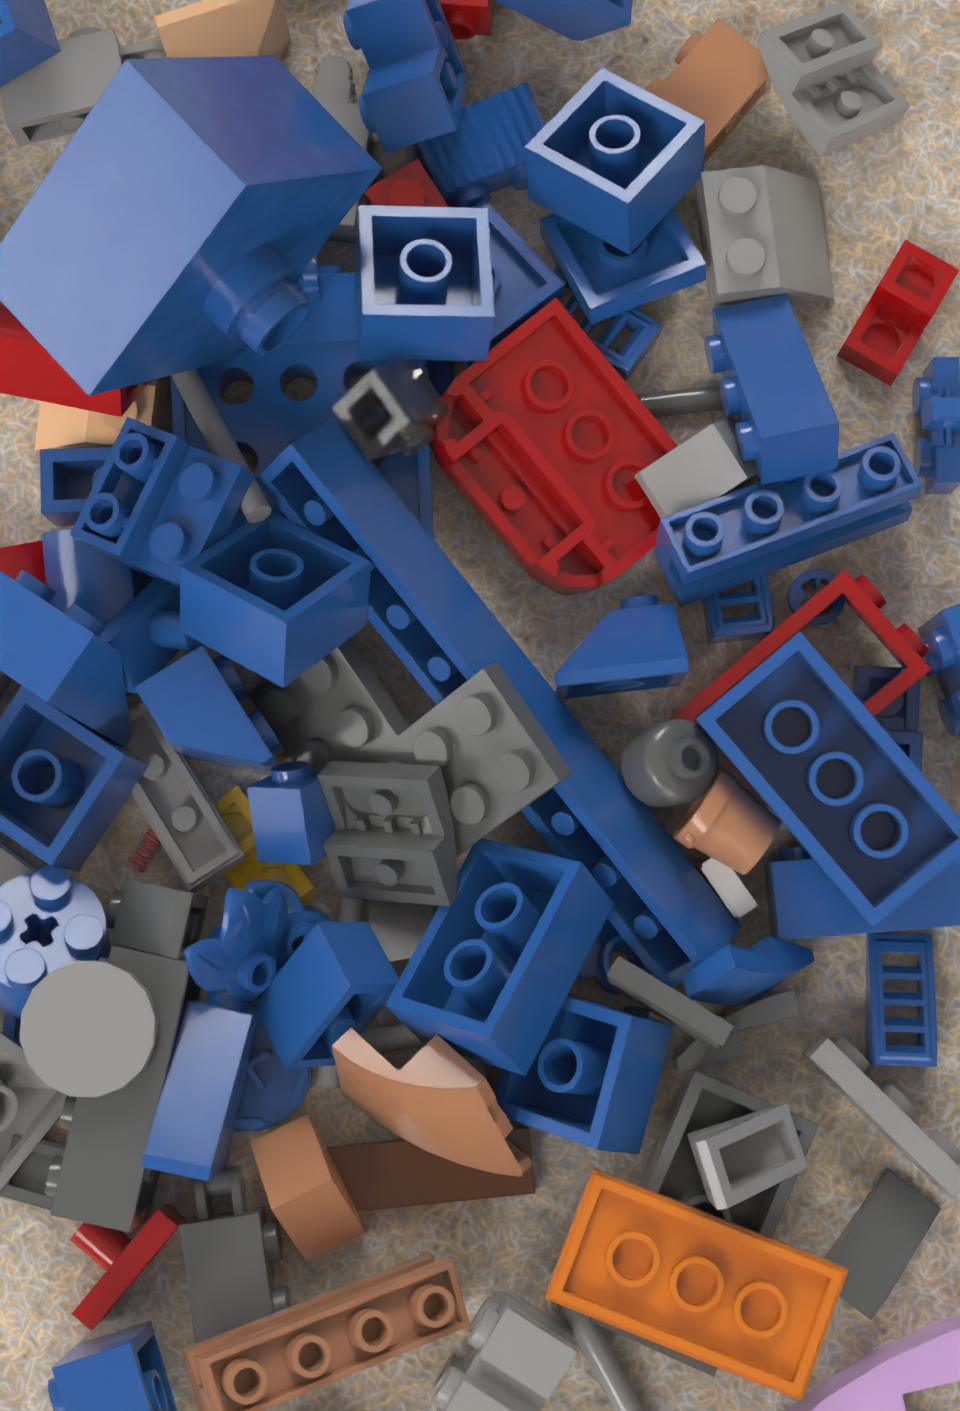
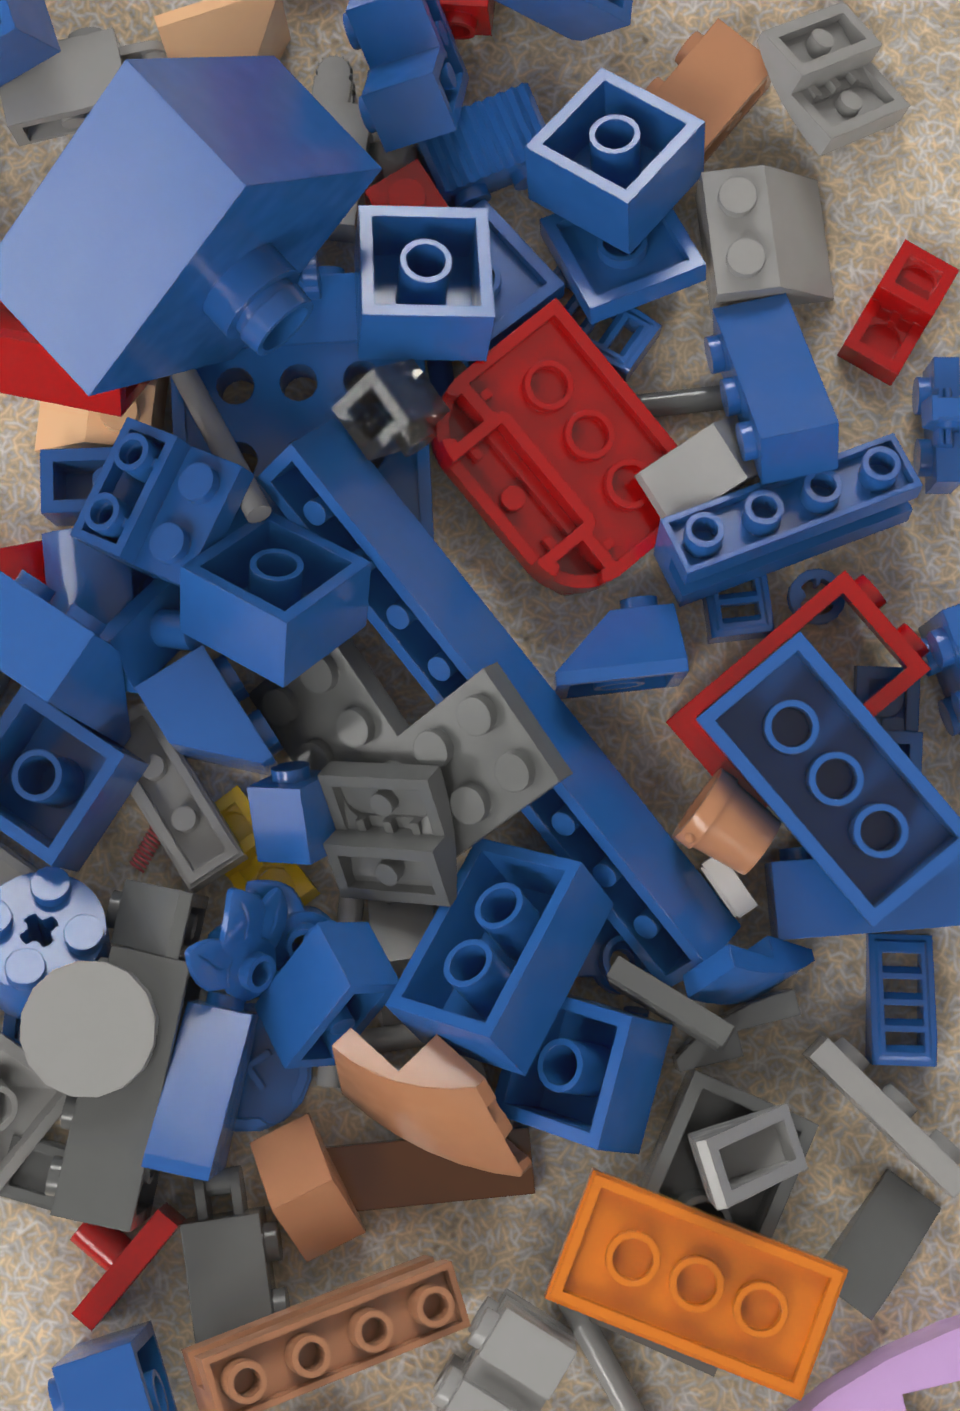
(663, 766): dark grey head -> none

